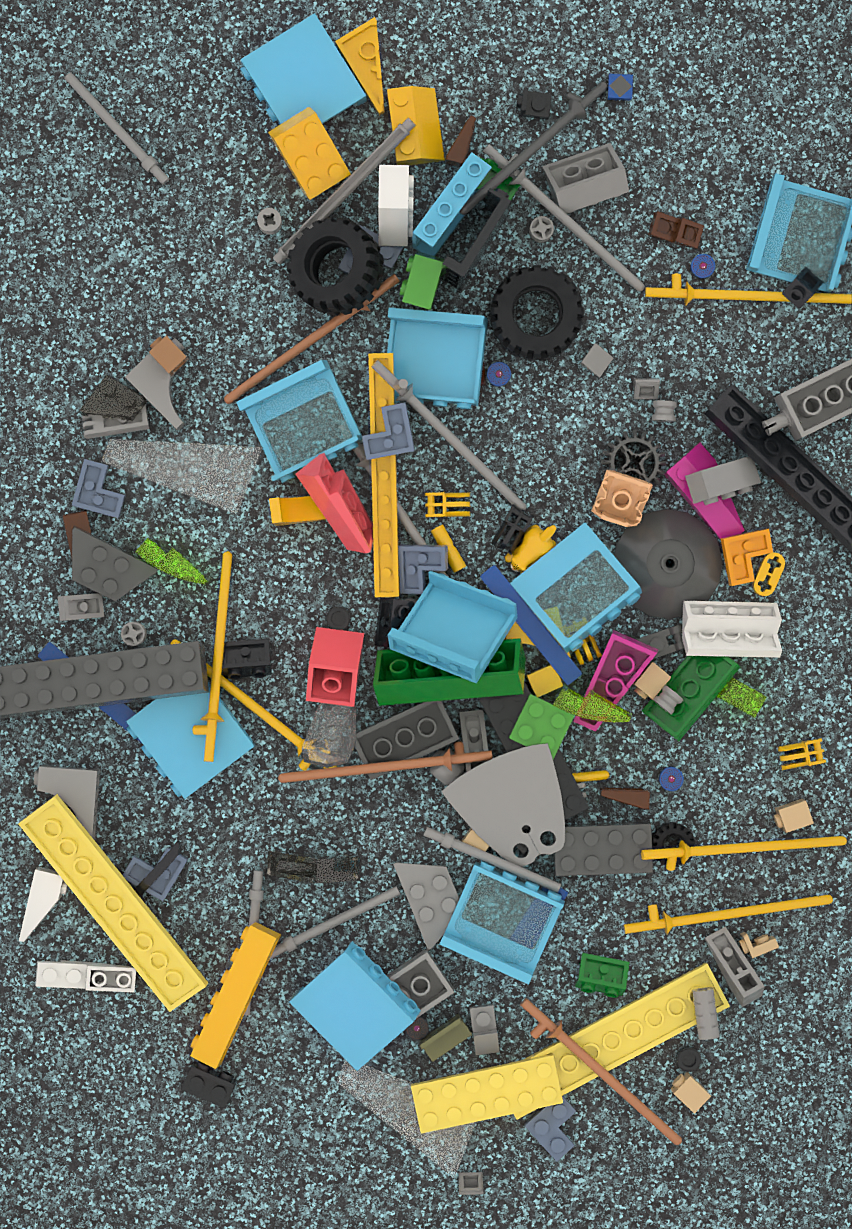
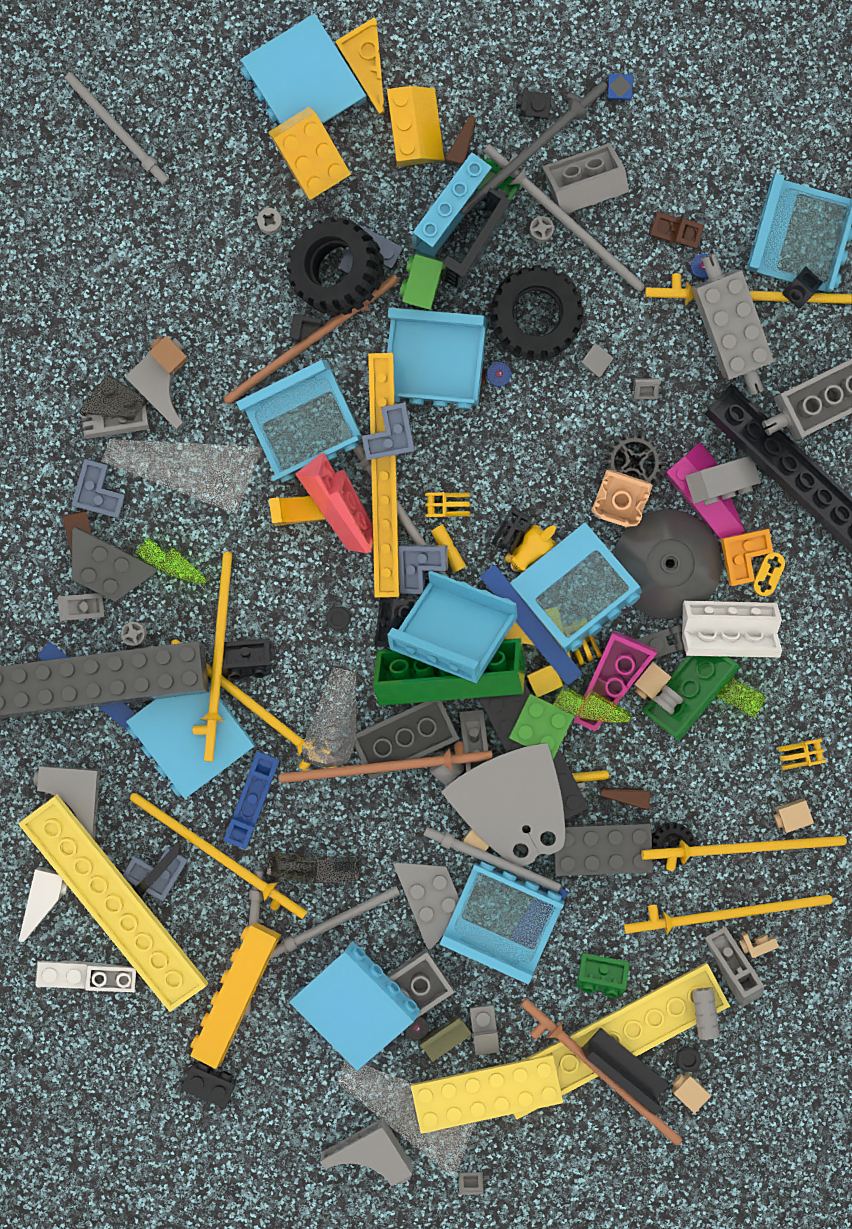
(251, 800): none -> blue slope
(267, 889): none -> yellow piece
(303, 326): none -> black panel
(334, 666): coral slope -> none
(349, 185): light grey piece -> none
(373, 1148): none -> light grey arch
(395, 205): white brick -> none
(406, 394): light grey piece -> none
(546, 1128): sand blue plate -> none
(625, 1069): none -> black panel
(664, 411): light grey wheel -> none
(671, 778): blue tile -> none
(732, 324): none -> light grey brick

